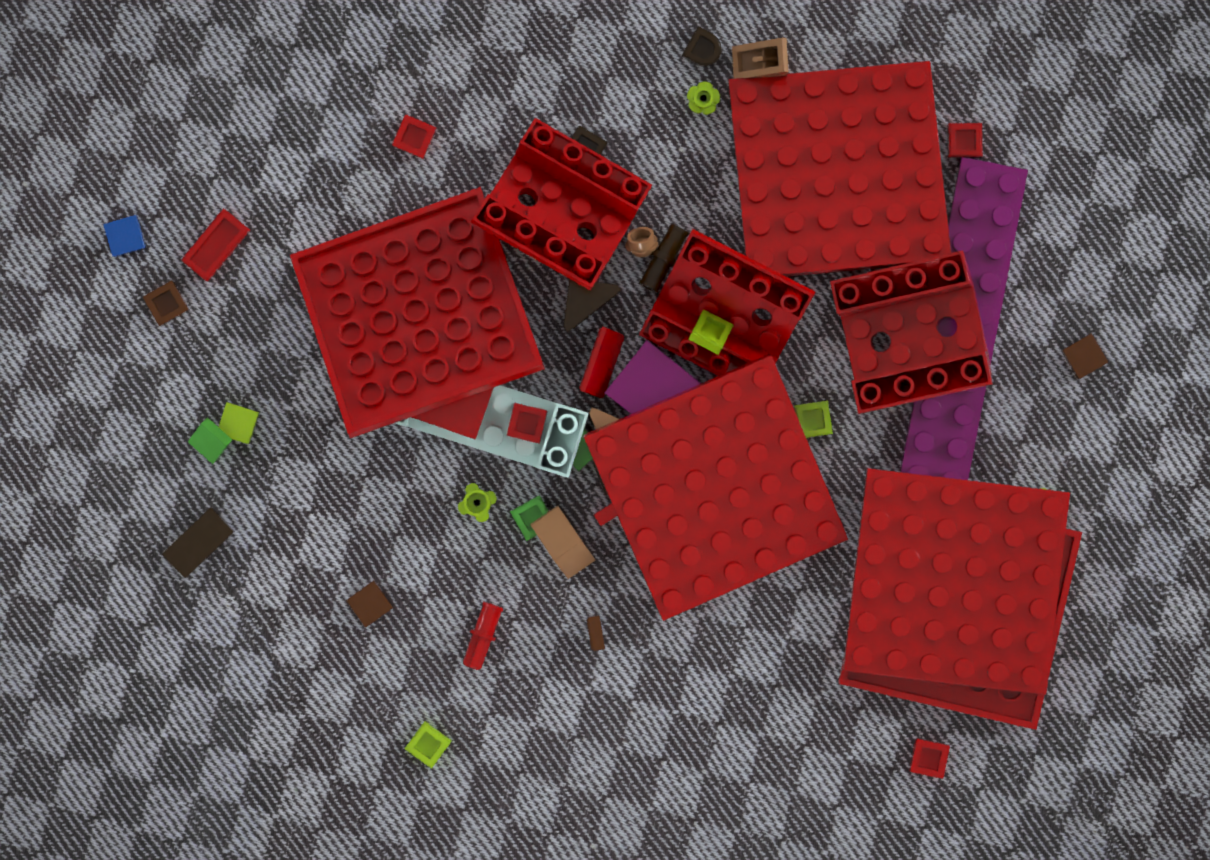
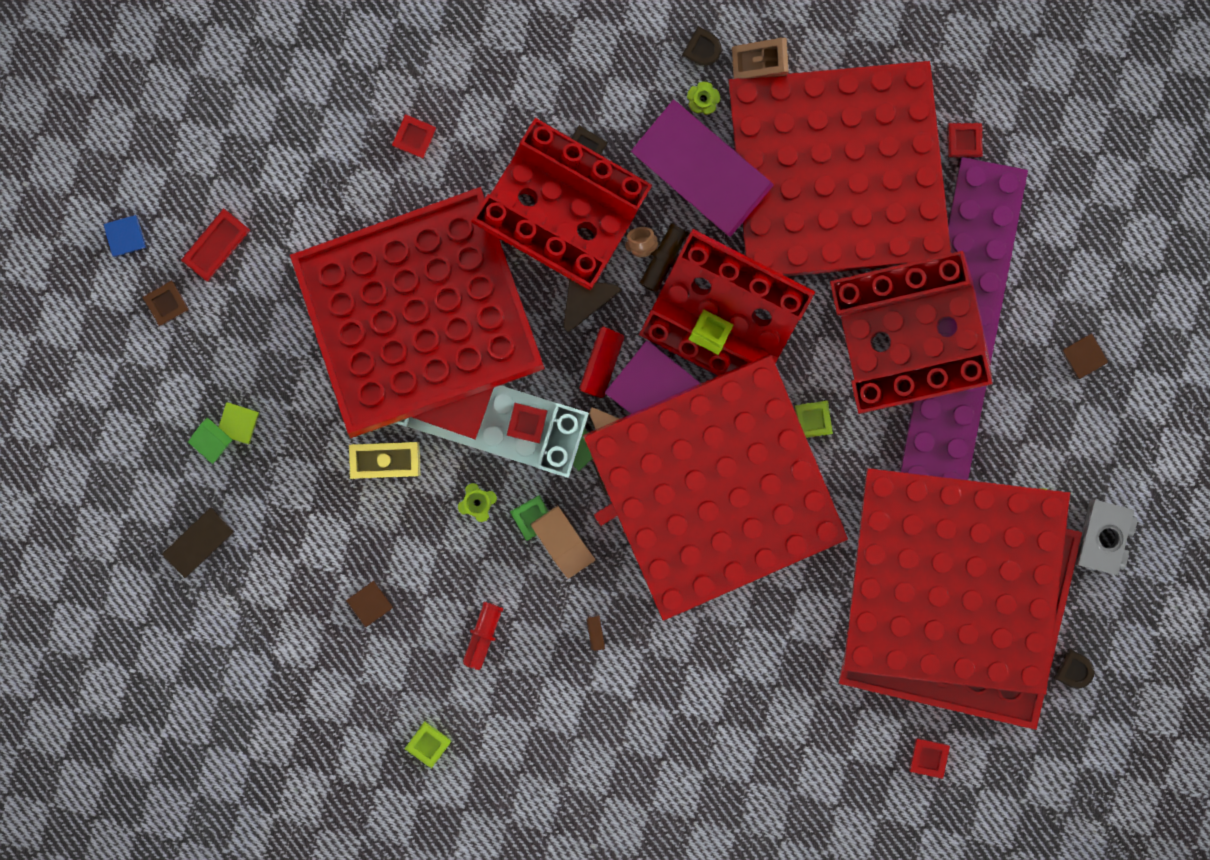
(384, 460): none -> light yellow brick
(702, 168): none -> magenta tile
(1075, 670): none -> dark brown tile
(1100, 517): none -> light grey brick

